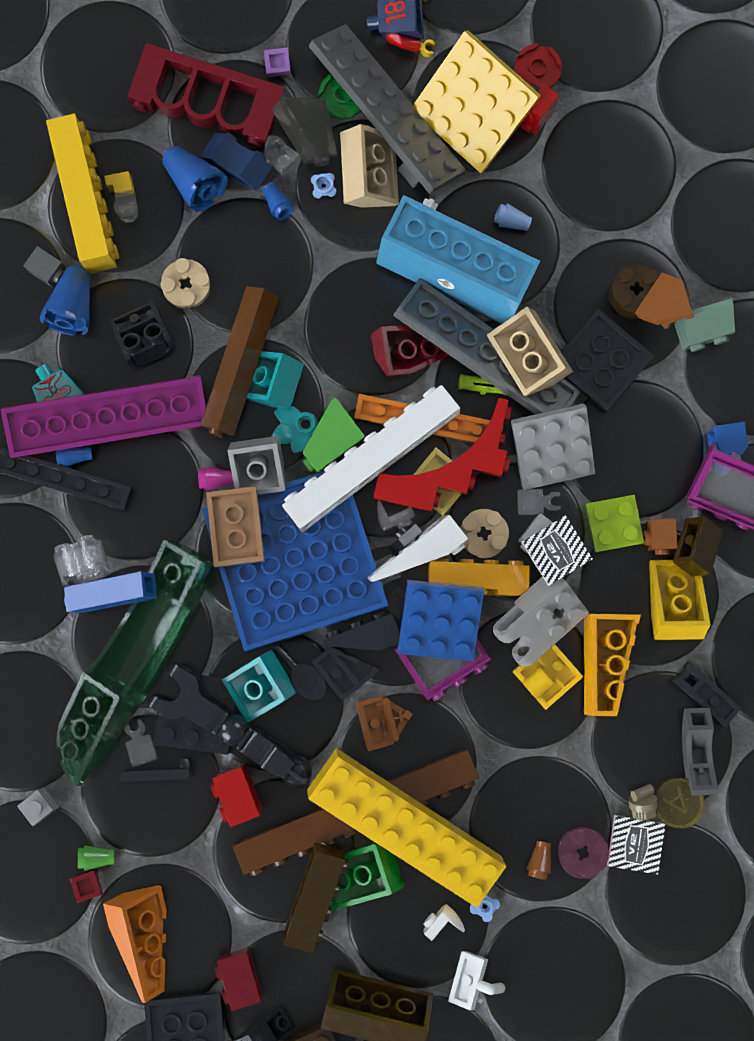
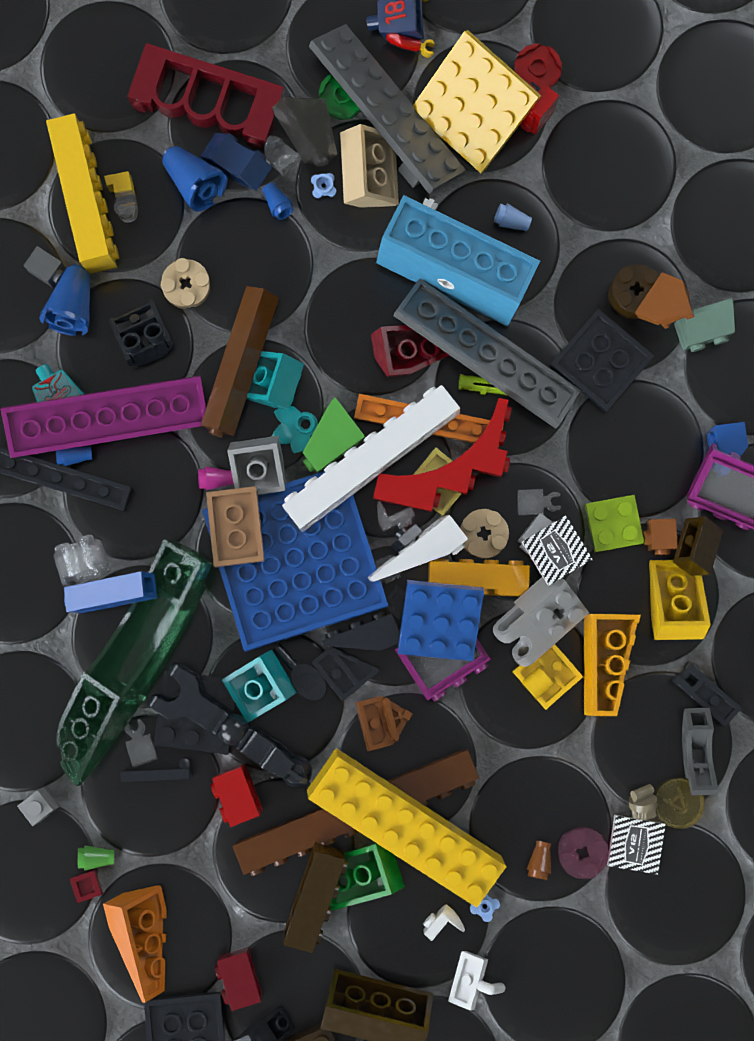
(277, 62): medium lavender plate -> none
(529, 352): tan slope -> none
(553, 446): light grey plate -> none

